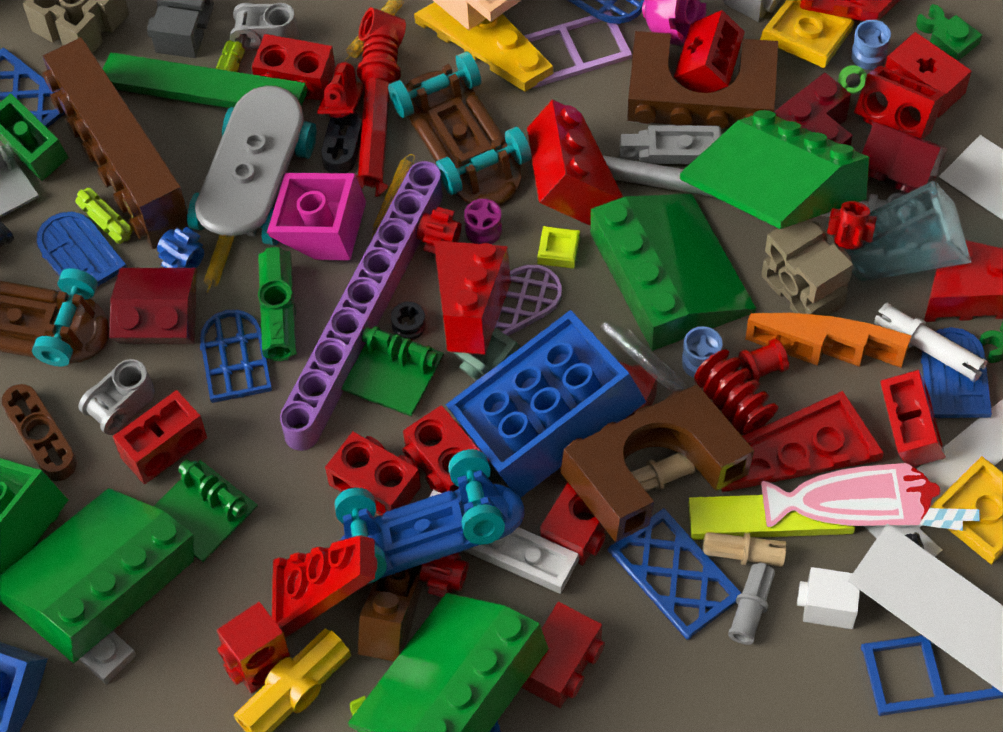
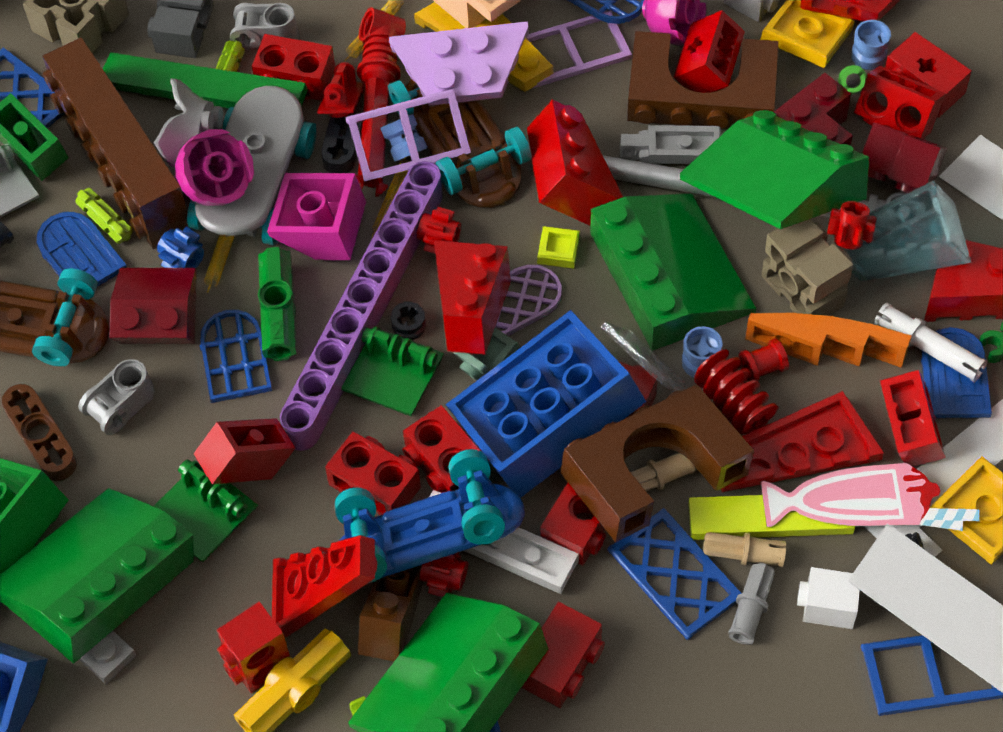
(160, 437): red brick -> none
(196, 118): none -> light grey brick
(214, 168): none -> dark pink cylinder
(244, 450): none -> red brick
(394, 132): none -> medium blue wheel
(401, 108): none -> lavender window
(465, 59): none -> lavender wing
(476, 215): magenta wheel -> none
(950, 35): green plate -> none

